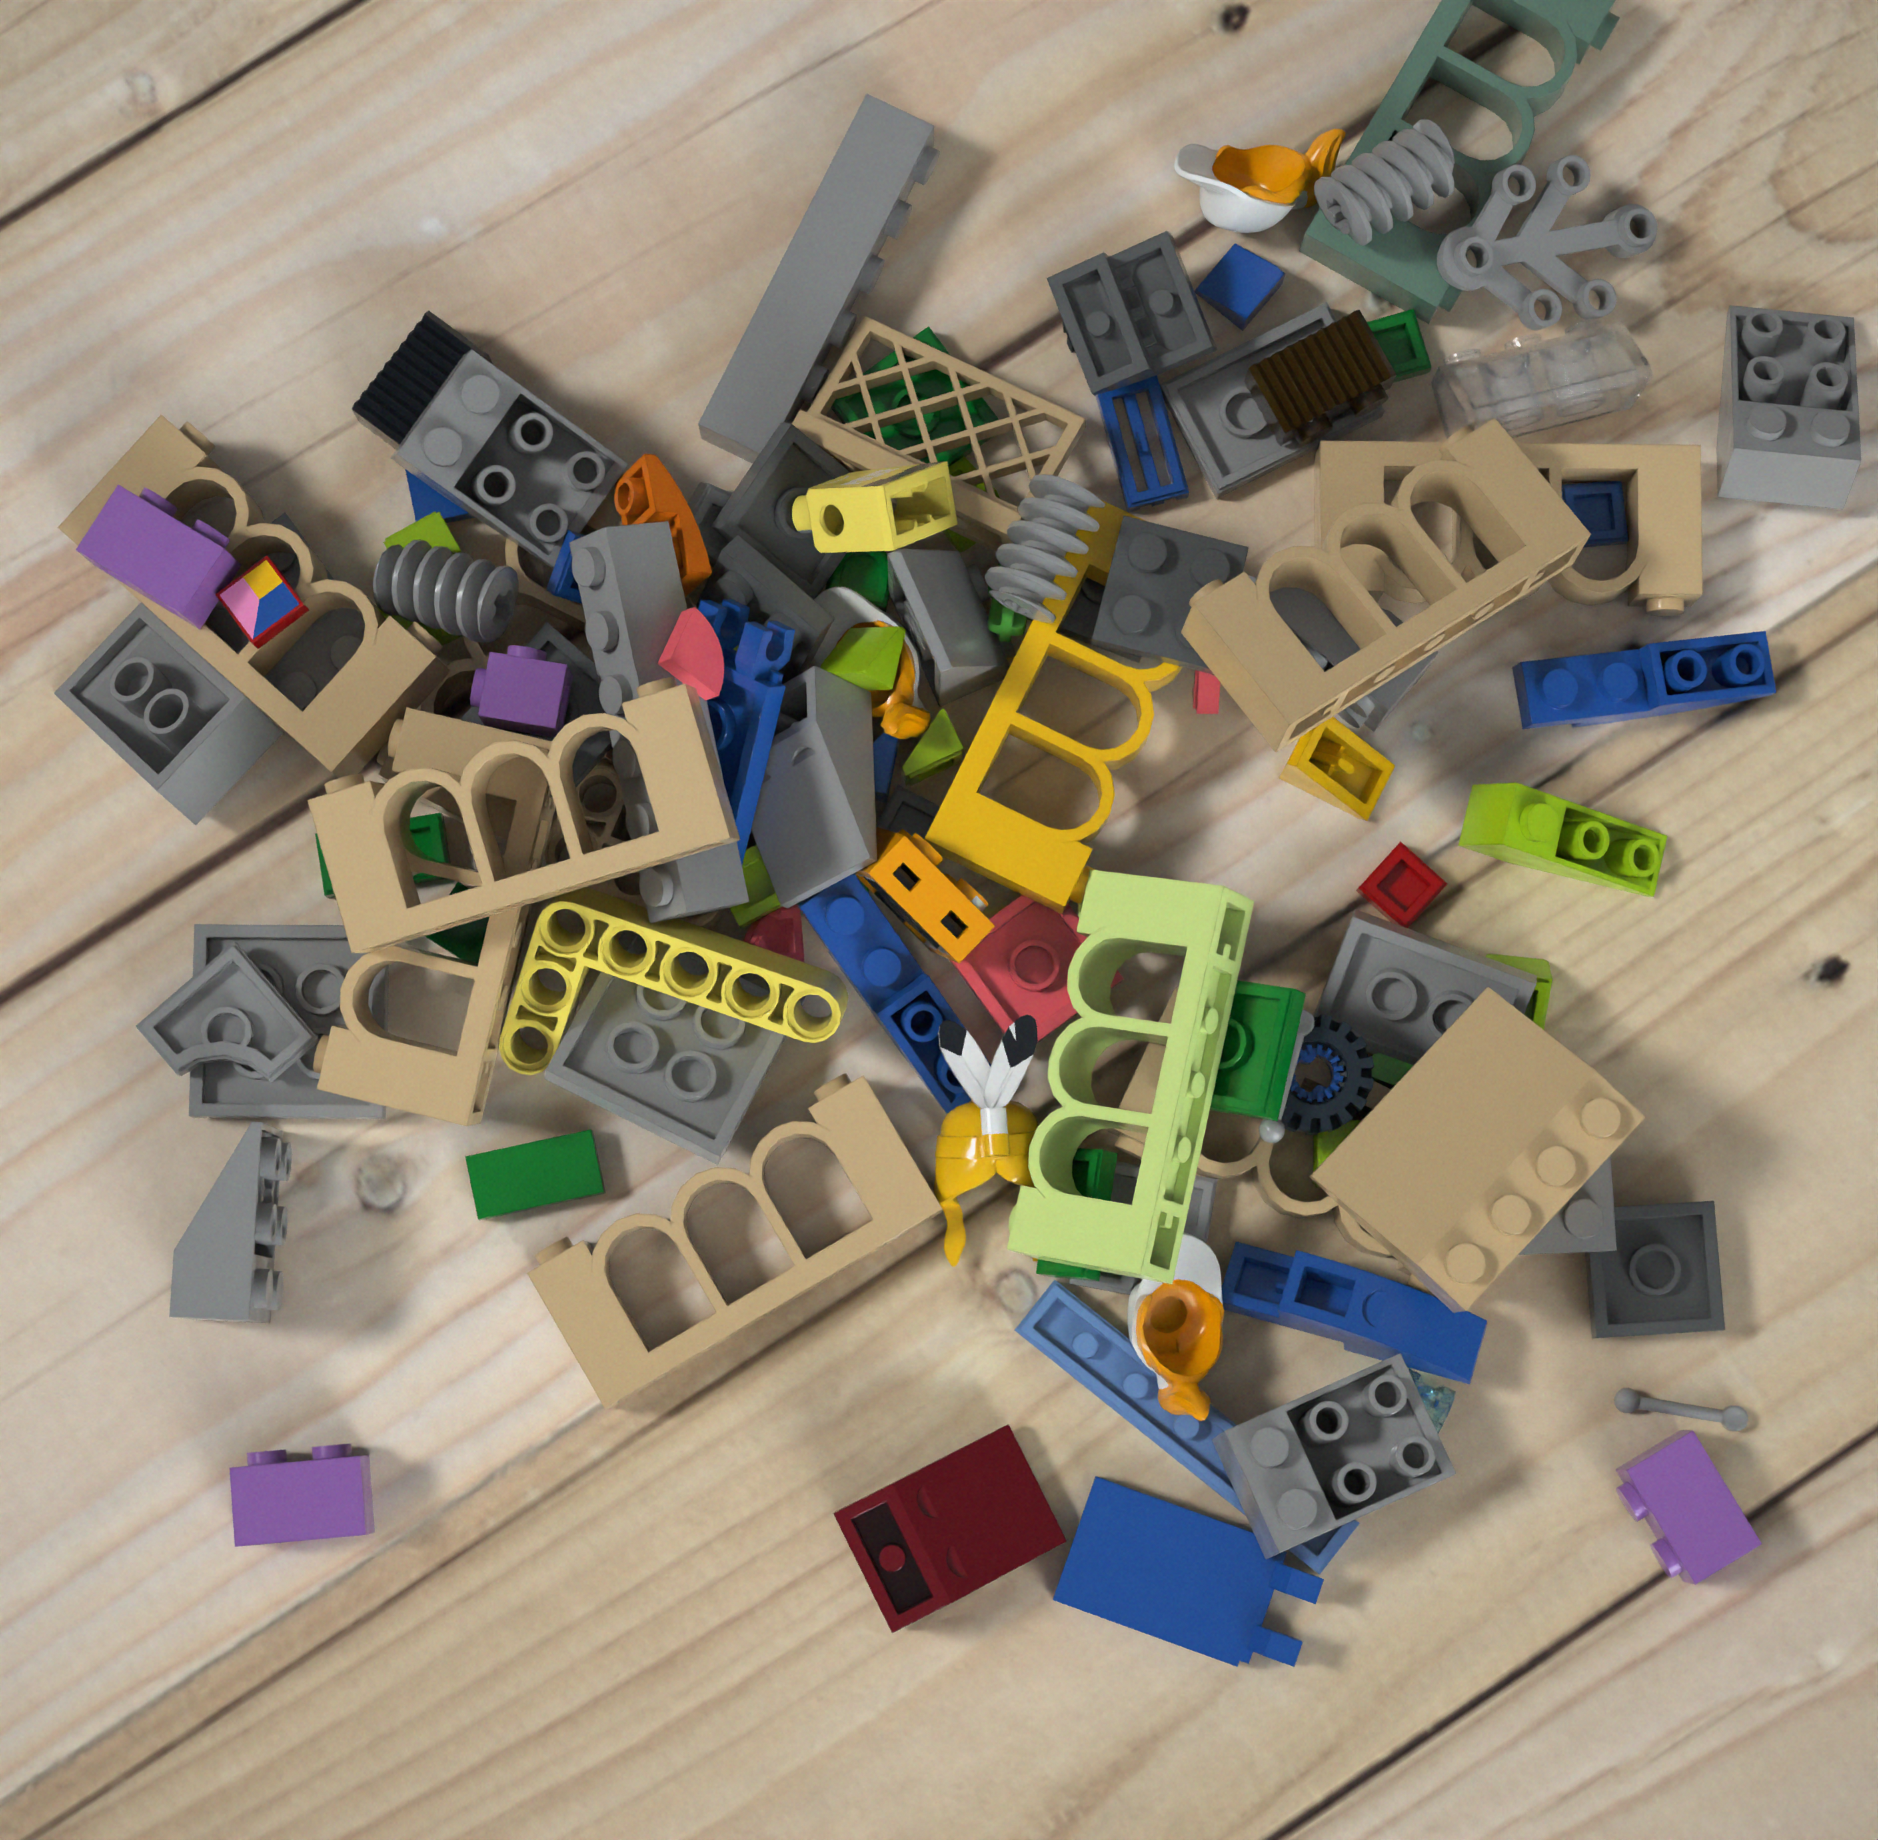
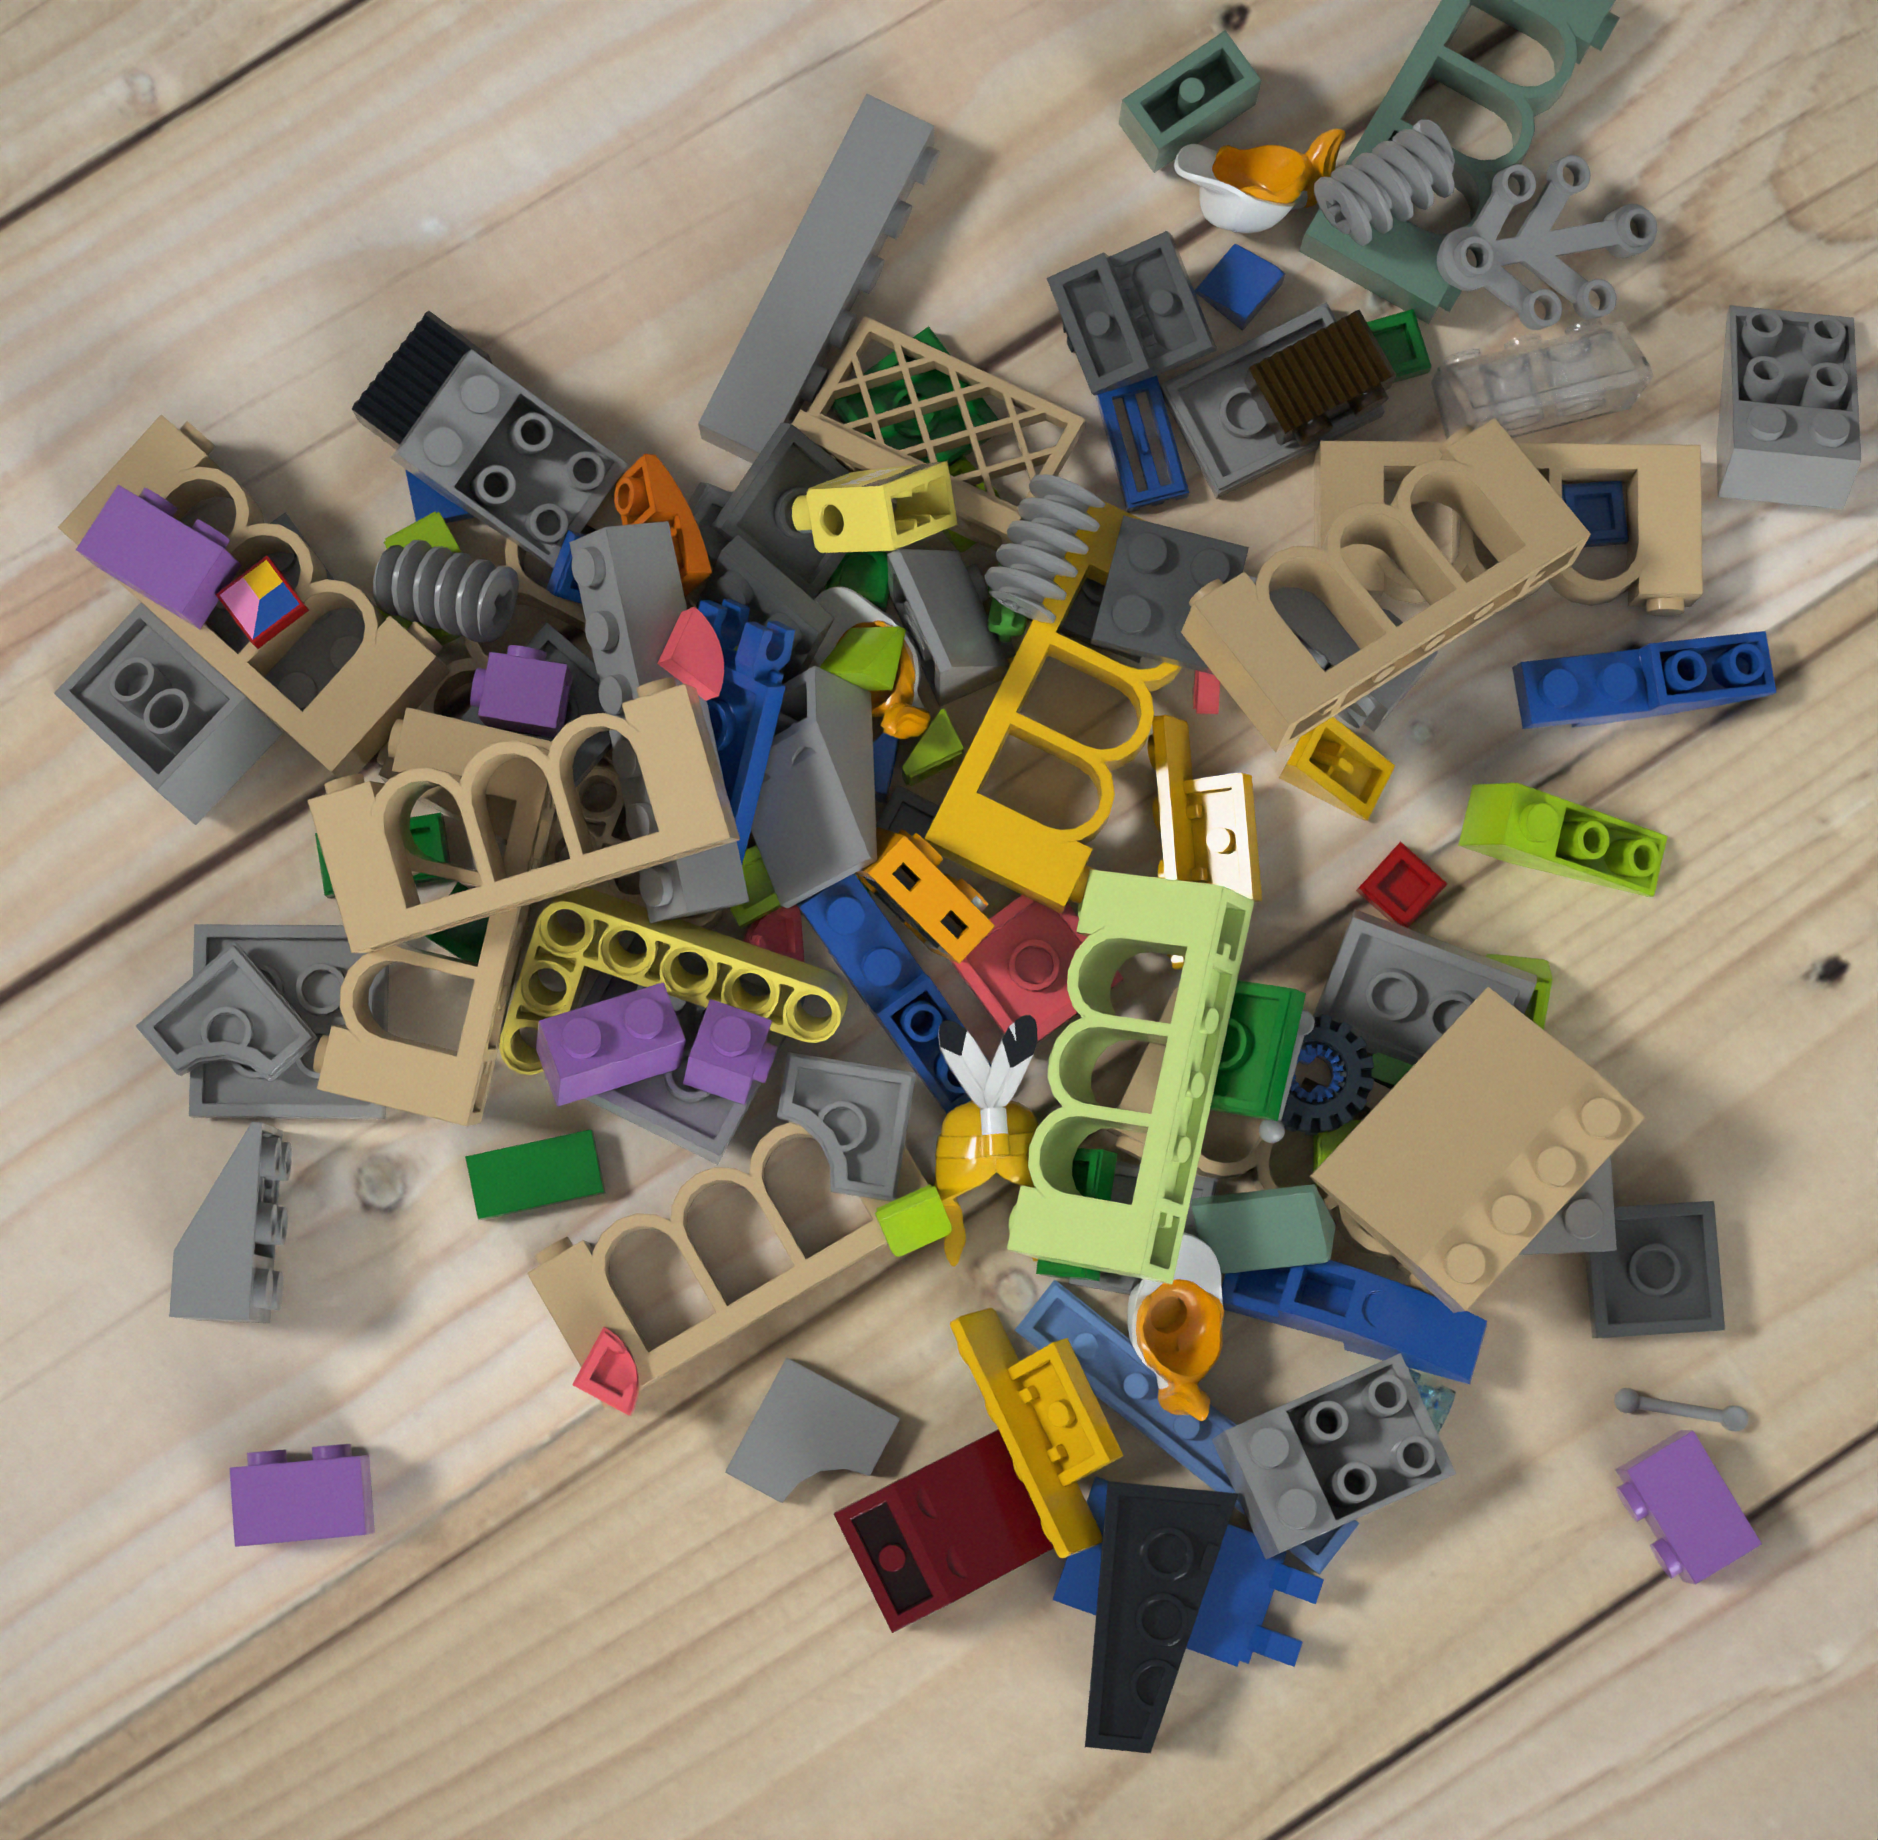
(610, 1044): none -> medium lavender brick
(610, 1373): none -> coral tile
(730, 1052): none -> medium lavender brick
(809, 1429): none -> light grey tile
(855, 1116): none -> light grey tile
(913, 1220): none -> lime slope
(1045, 1421): none -> yellow bracket
(1150, 1590): none -> black wing
(1189, 101): none -> sand green brick
(1202, 821): none -> yellow bracket
(1266, 1228): none -> sand green slope

